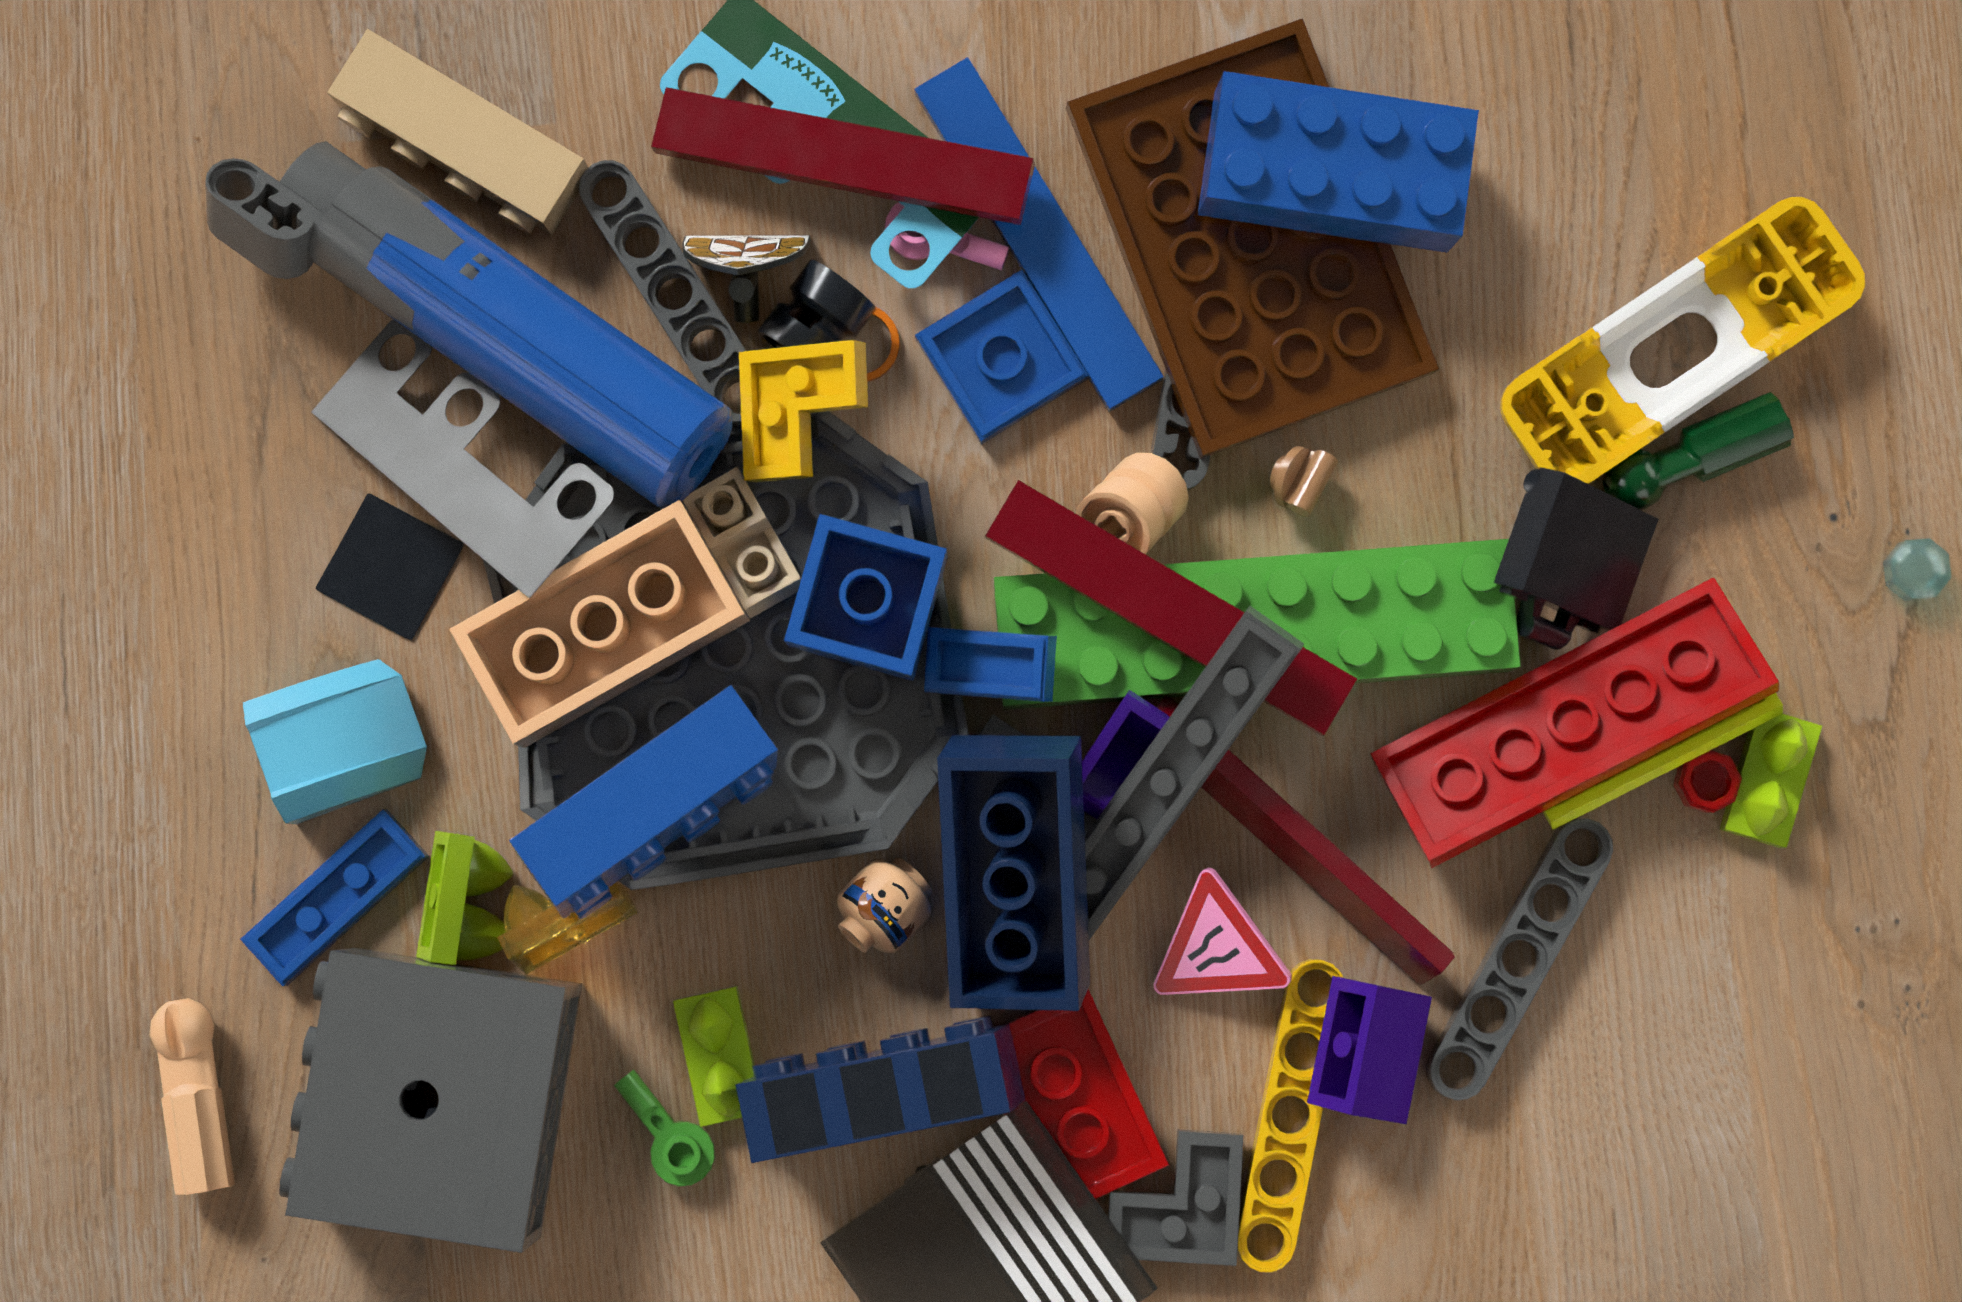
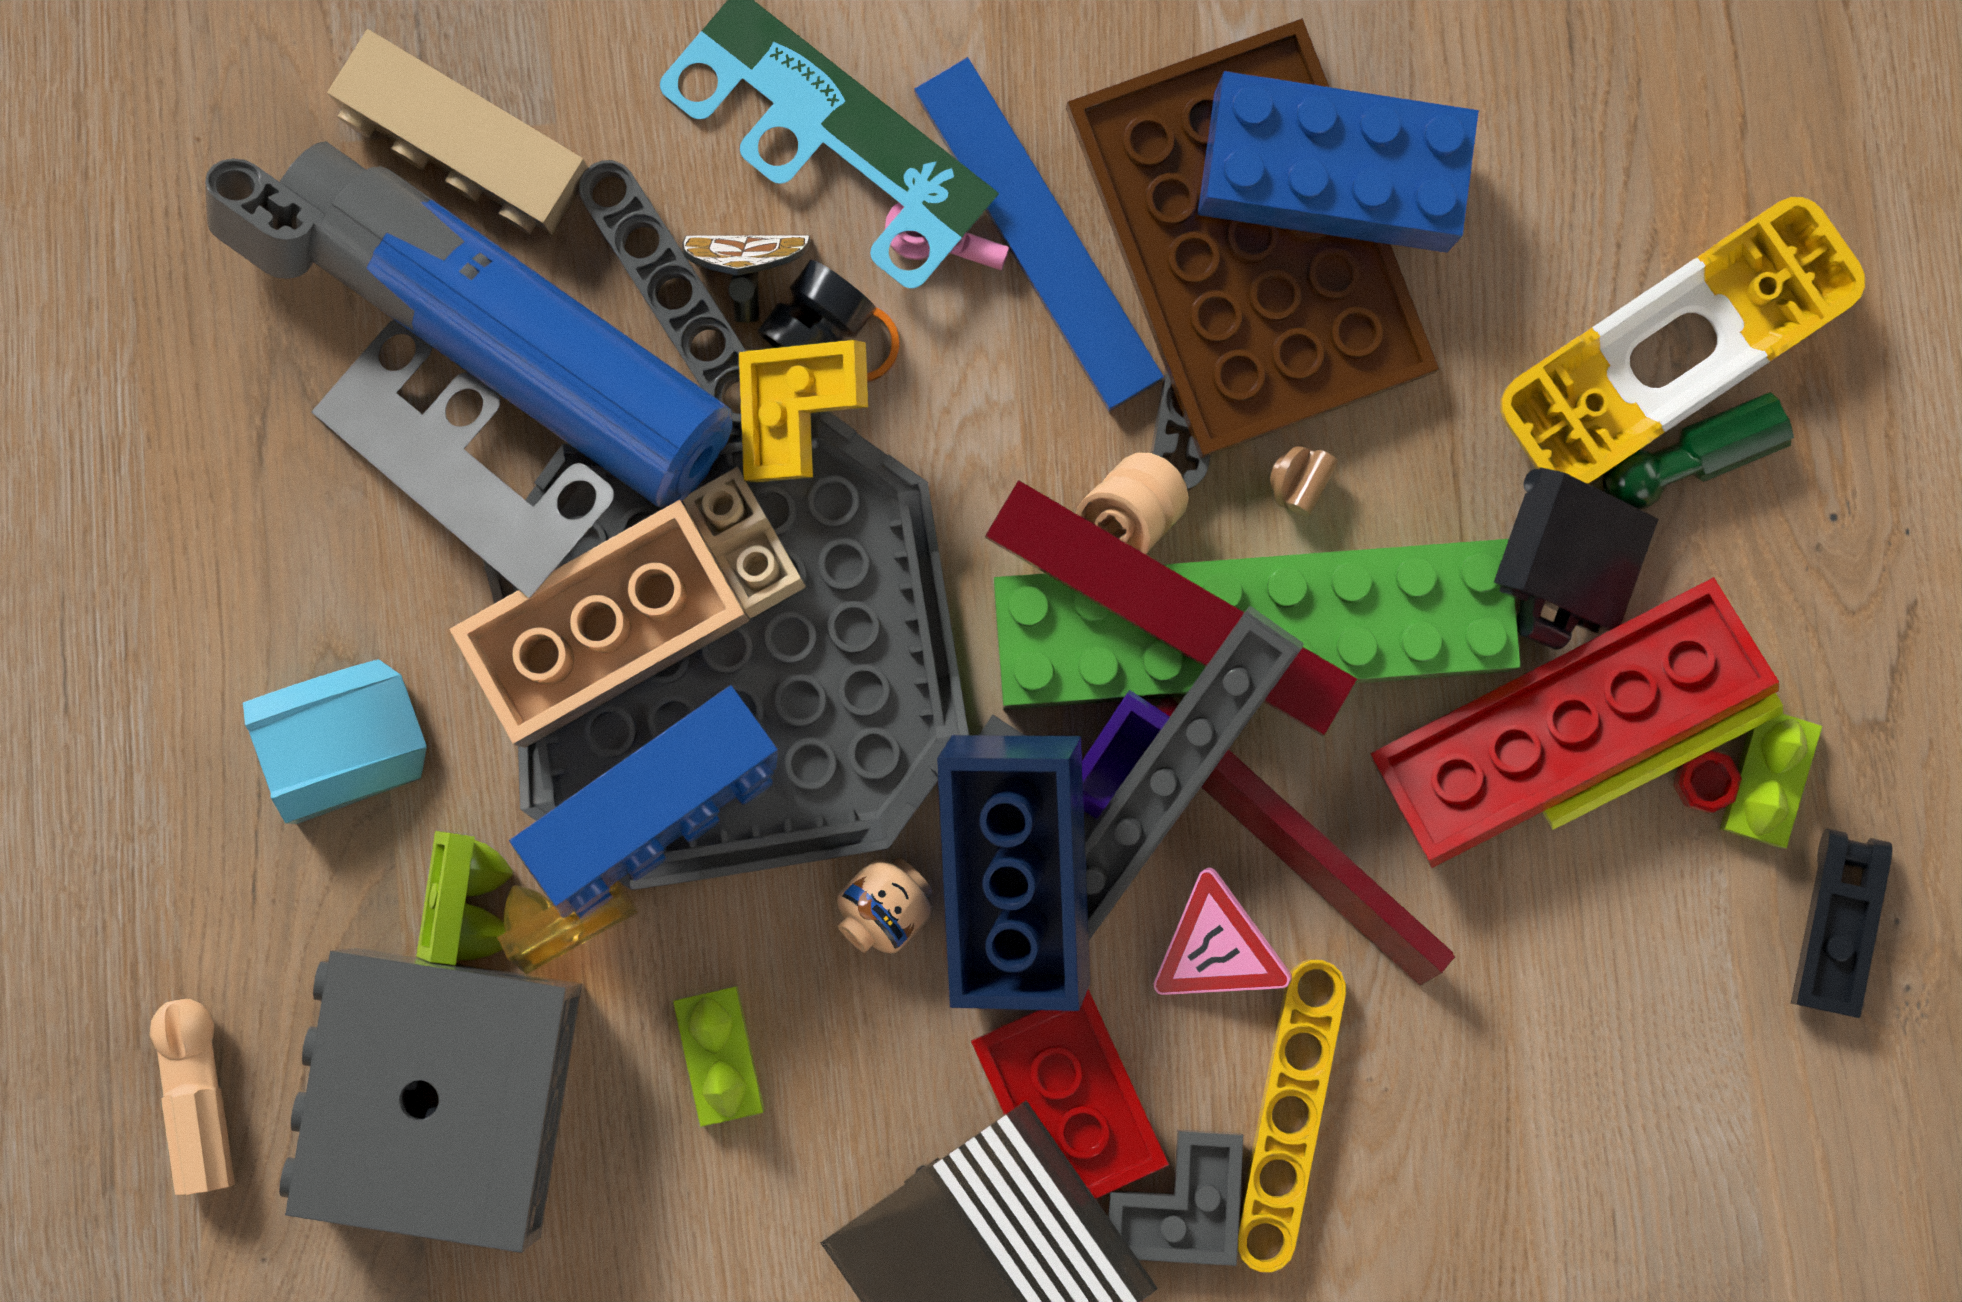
(334, 897): blue tile -> none
(389, 566): black sticker -> none
(681, 1149): bright green plate -> none
(843, 156): dark red tile -> none
(866, 597): blue brick -> none
(880, 1092): brick -> none
(990, 664): blue tile -> none
(1001, 356): blue tile -> none
(1369, 1050): dark purple brick -> none
(1493, 979): dark grey beam -> none
(1842, 925): none -> black plate
(1917, 569): clear light blue tile -> none

